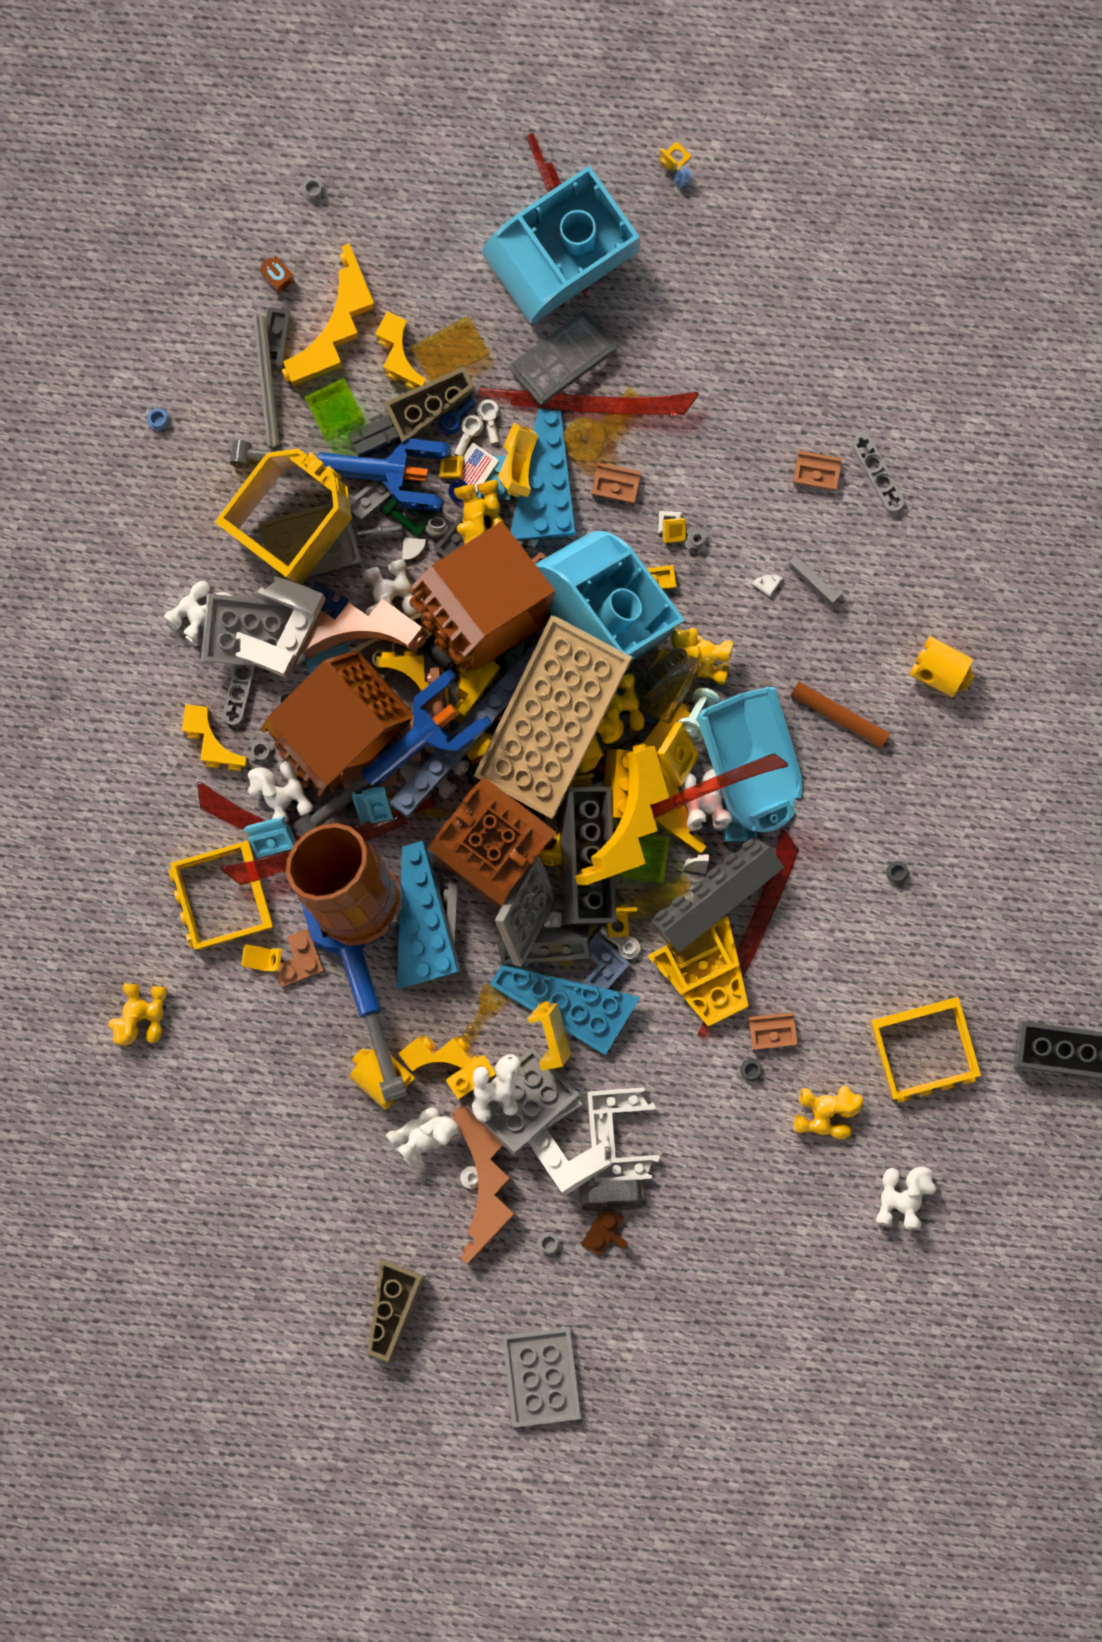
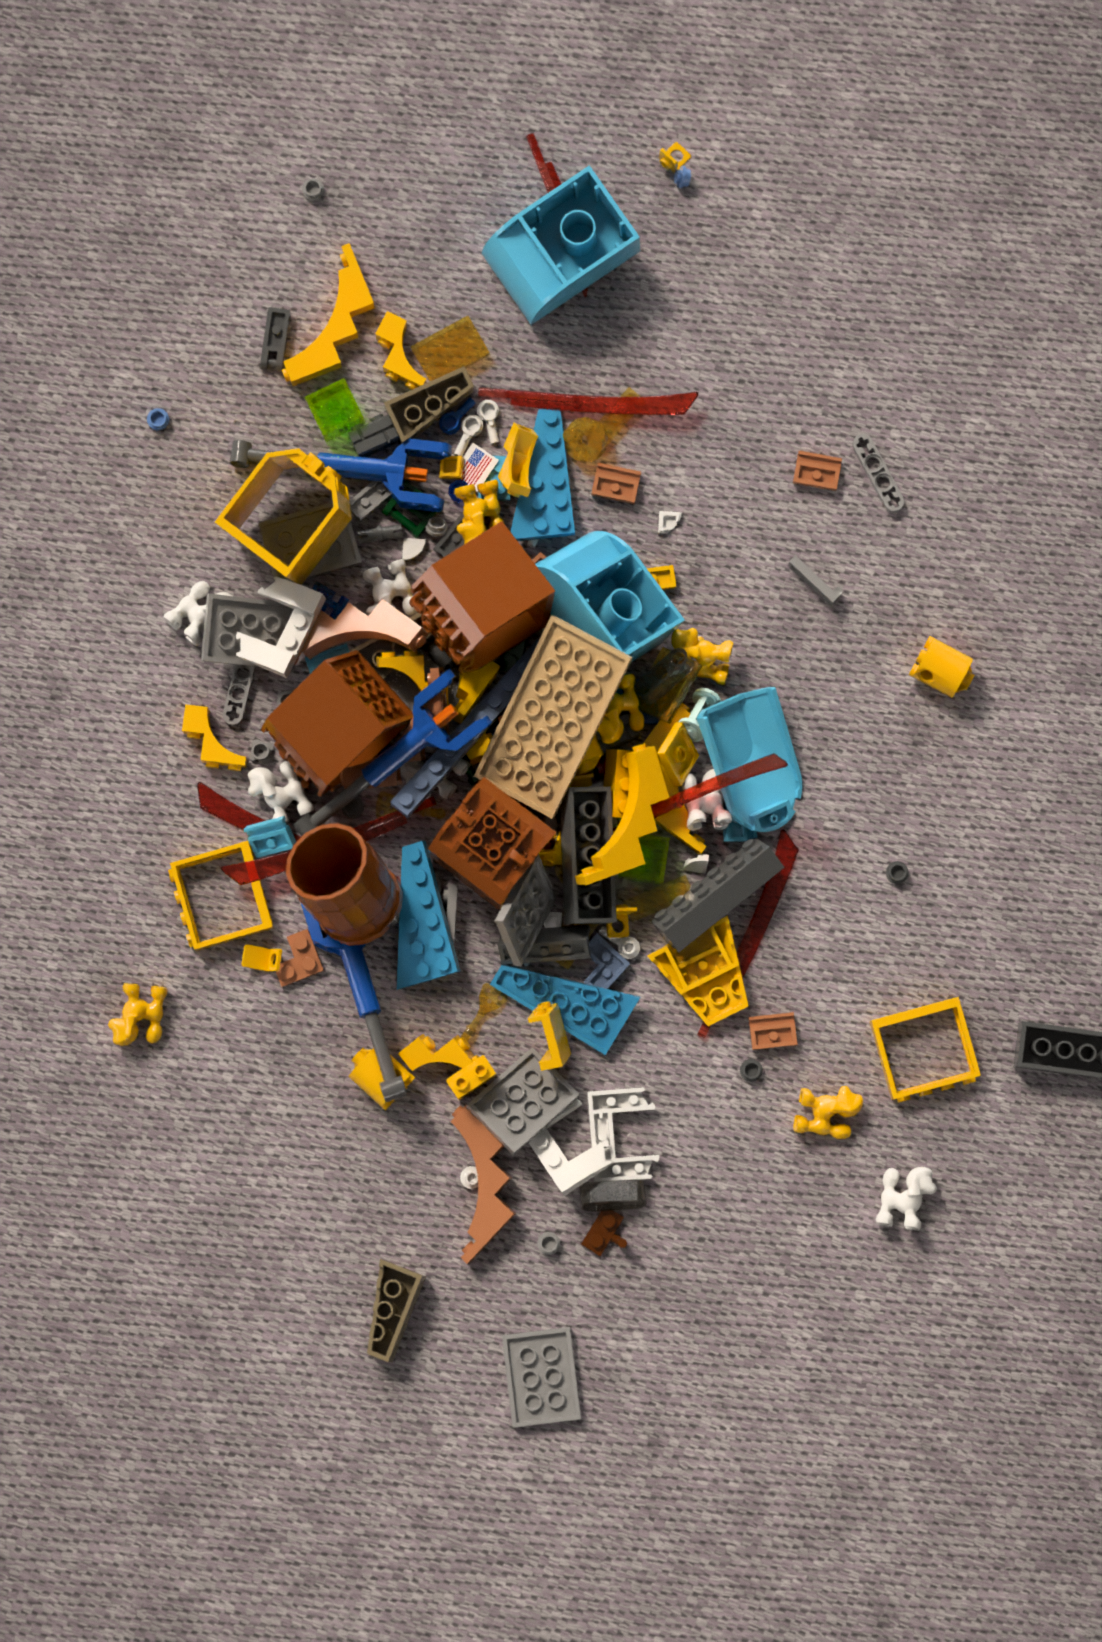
(266, 381): light grey axle -> none
(276, 274): dark orange brick -> none
(372, 805): medium azure plate -> none
(422, 1135): white animal -> none
(500, 1089): white animal -> none
(562, 358): clear piece -> none
(674, 530): yellow tile -> none
(691, 543): light grey plate -> none
(767, 583): white tile -> none
(839, 714): dark orange piece -> none

